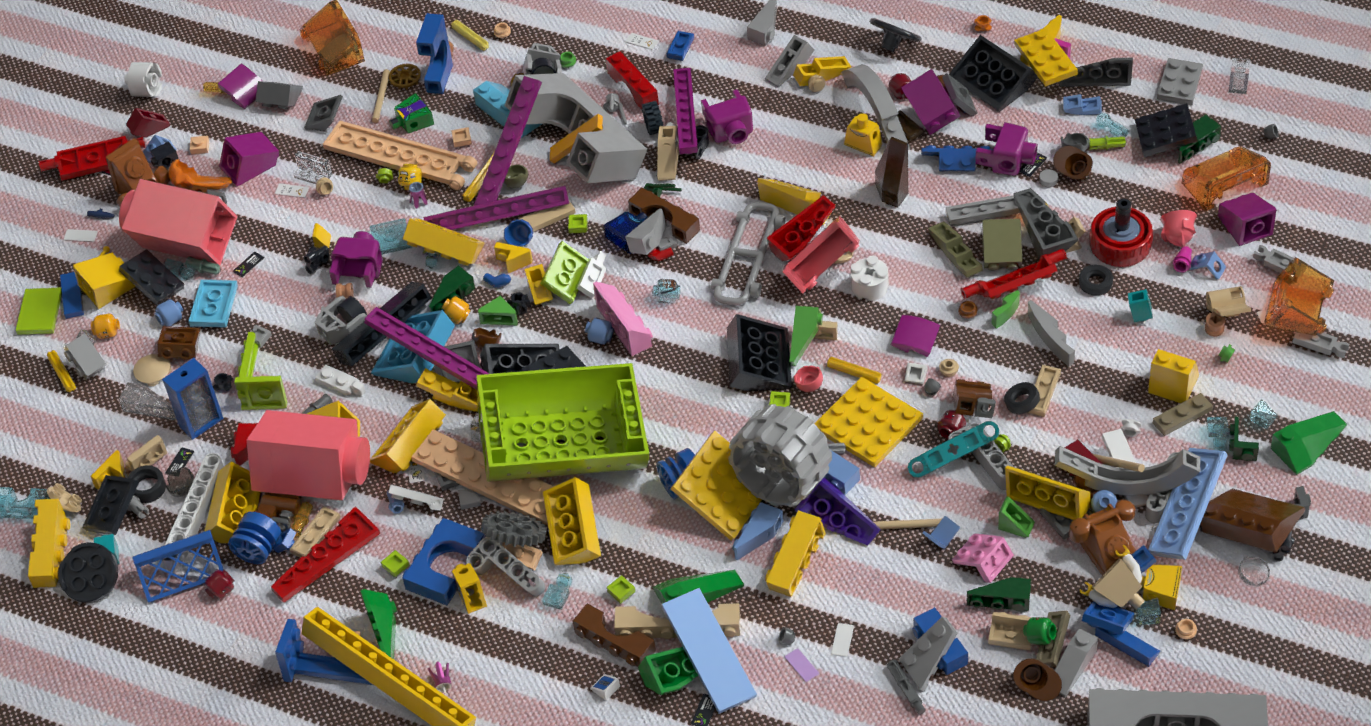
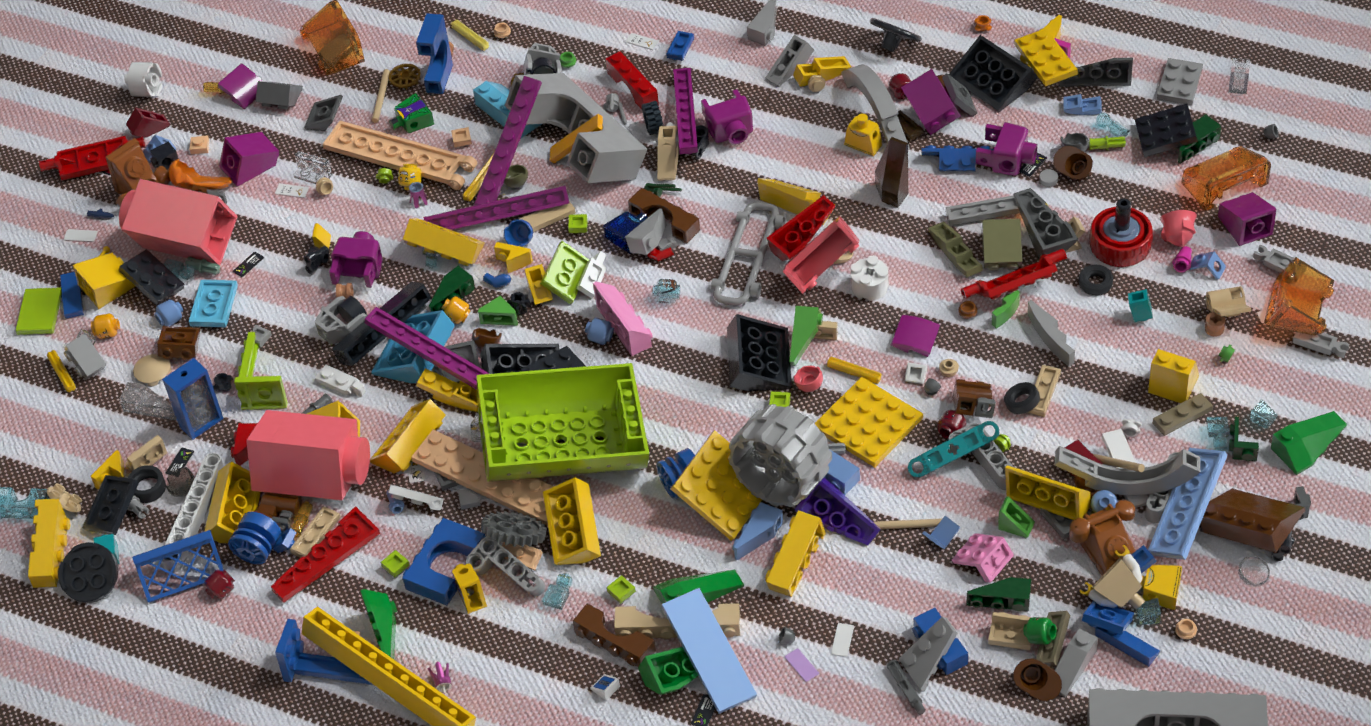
(390, 235): clear light blue tile -> none

